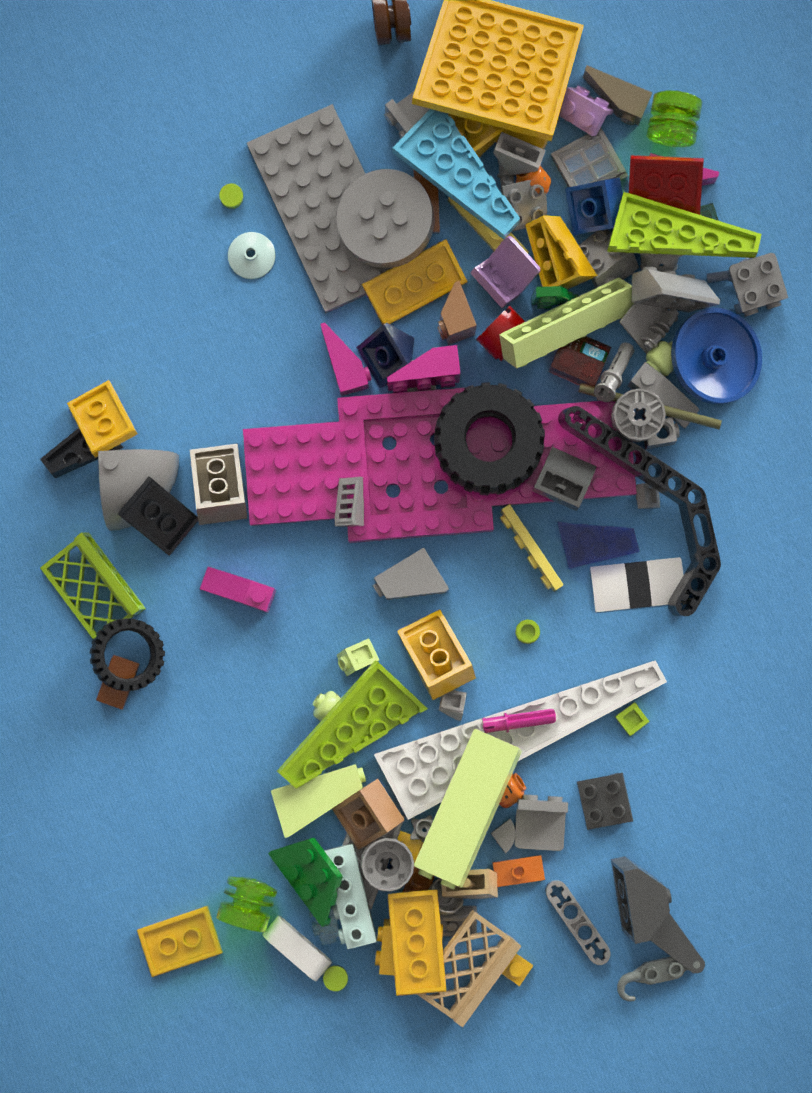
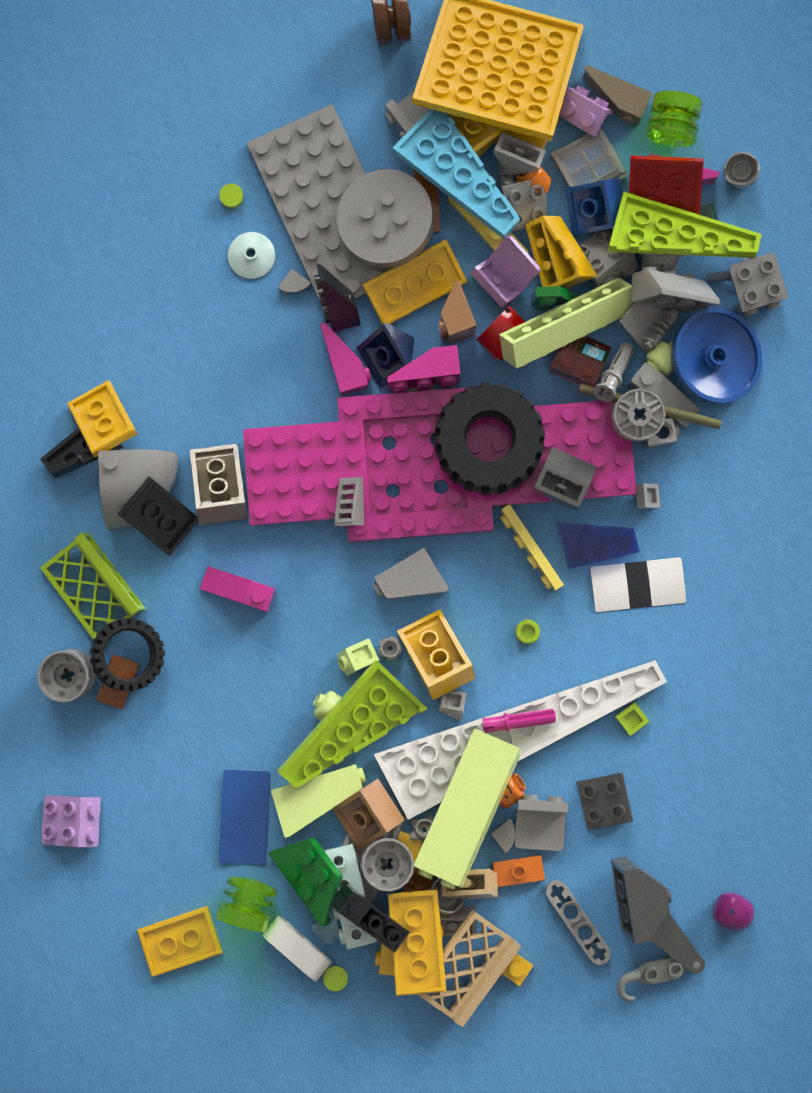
(53, 677): none -> light grey wheel
(71, 821): none -> lavender bracket
(244, 817): none -> blue sticker
(294, 283): none -> light grey tile
(338, 299): none -> black slope
(369, 917): none -> black slope
(396, 648): none -> light grey plate
(660, 483): black beam -> none
(741, 170): none -> light grey hair
(743, 911): none -> magenta helmet

